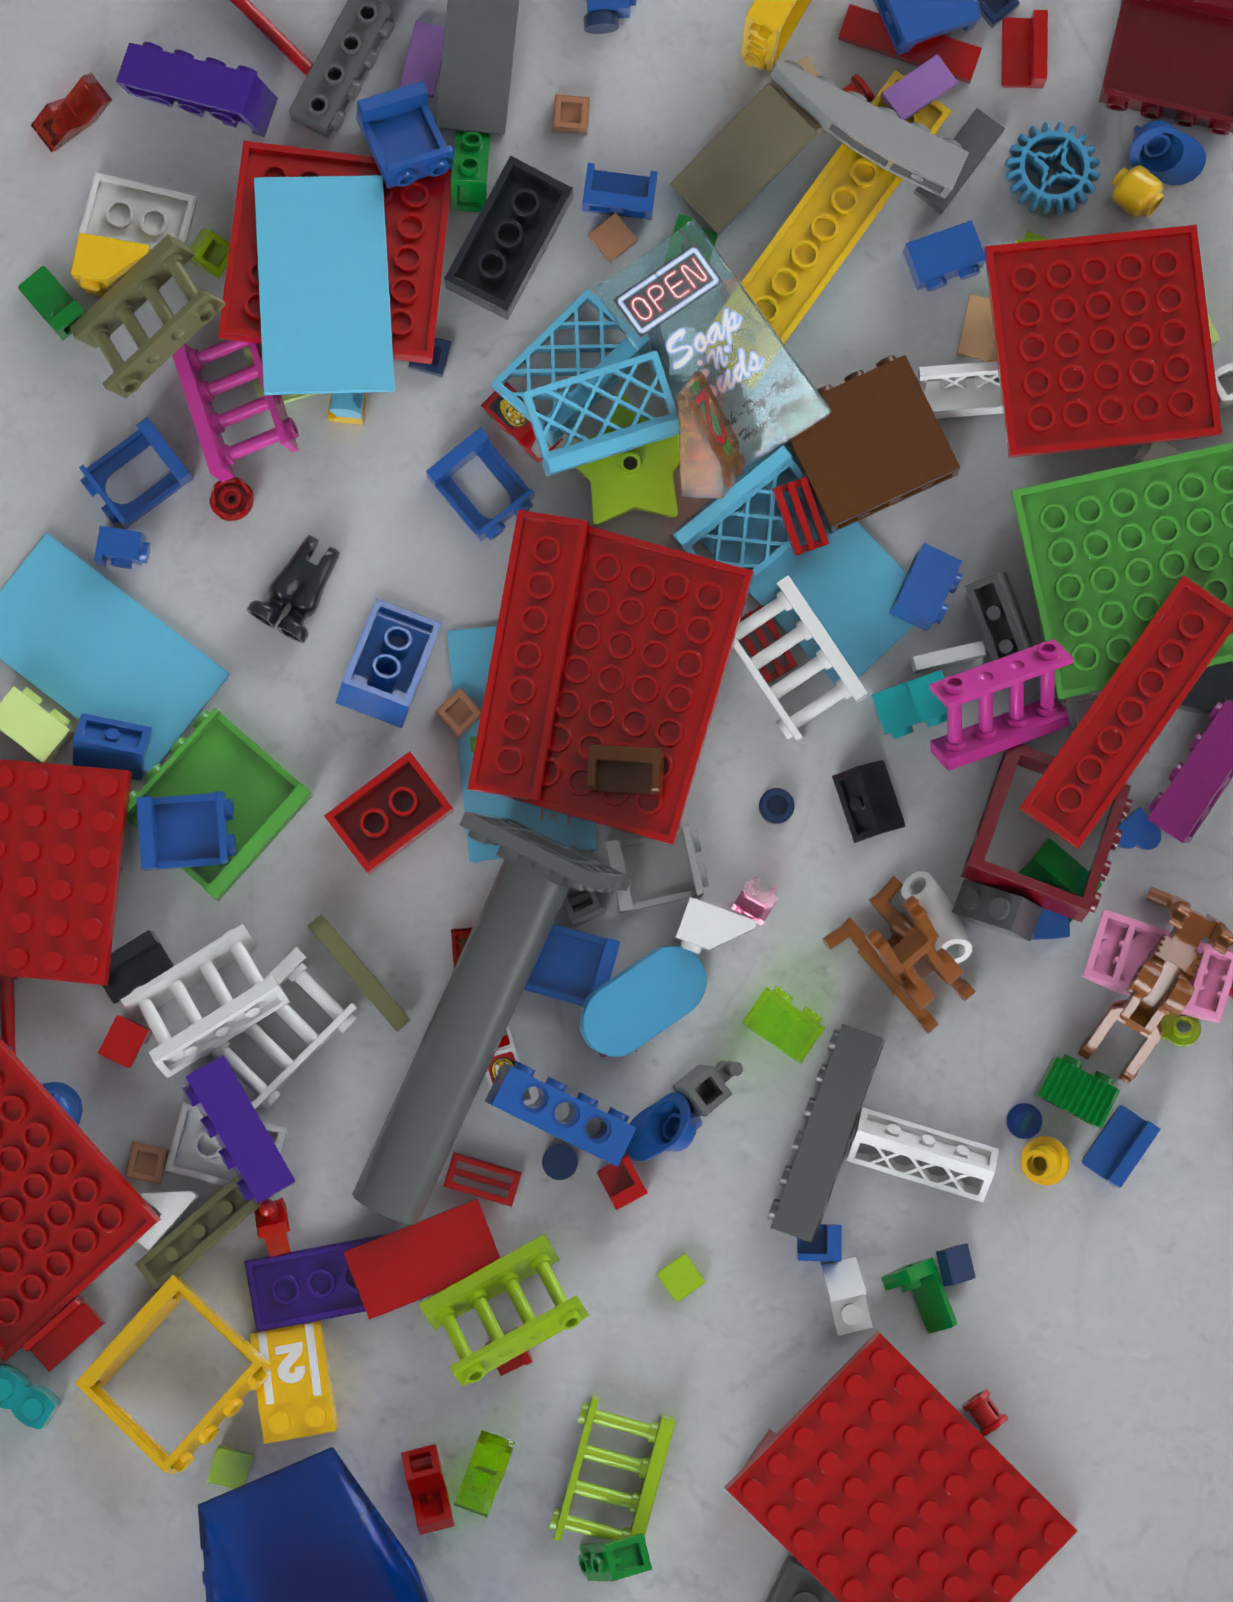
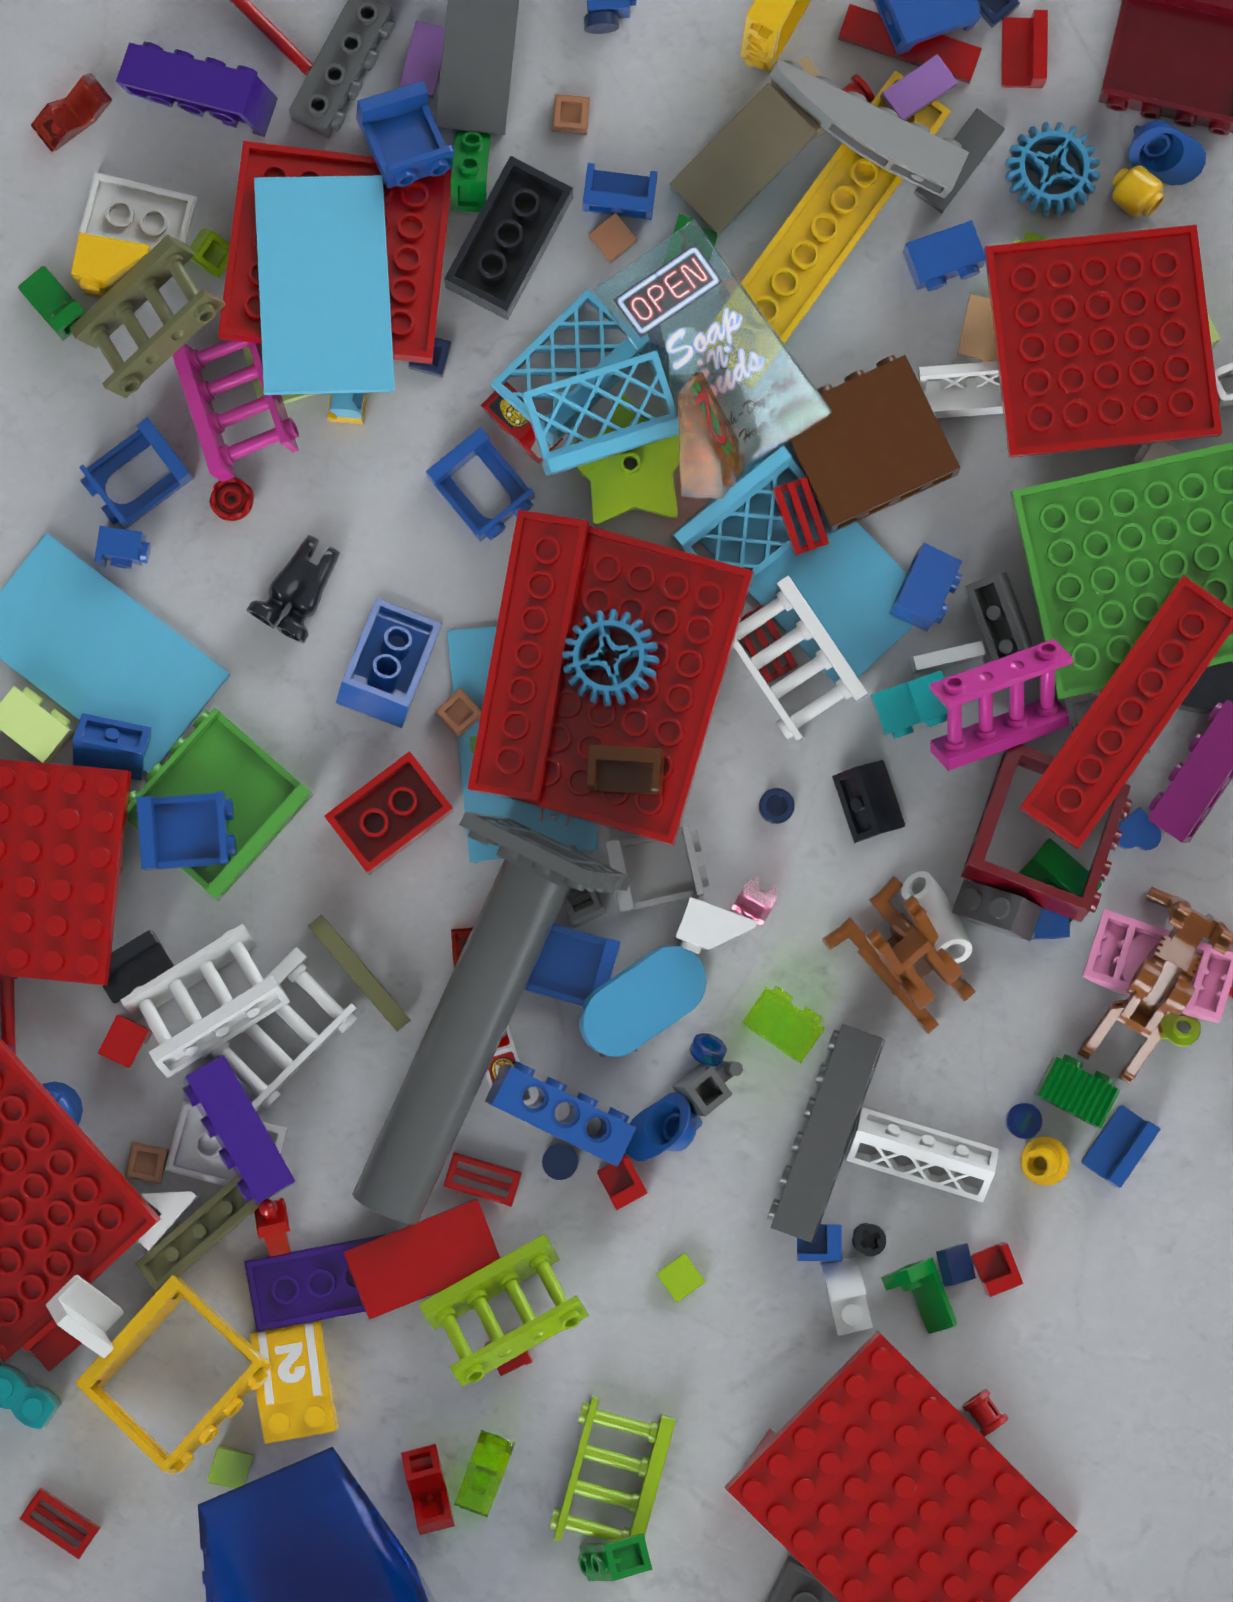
(85, 1314): none -> white panel
(85, 1540): none -> red tile
(625, 654): none -> dark azure gear
(708, 1049): none -> clear blue tile
(880, 1240): none -> black bush
(997, 1269): none -> red panel

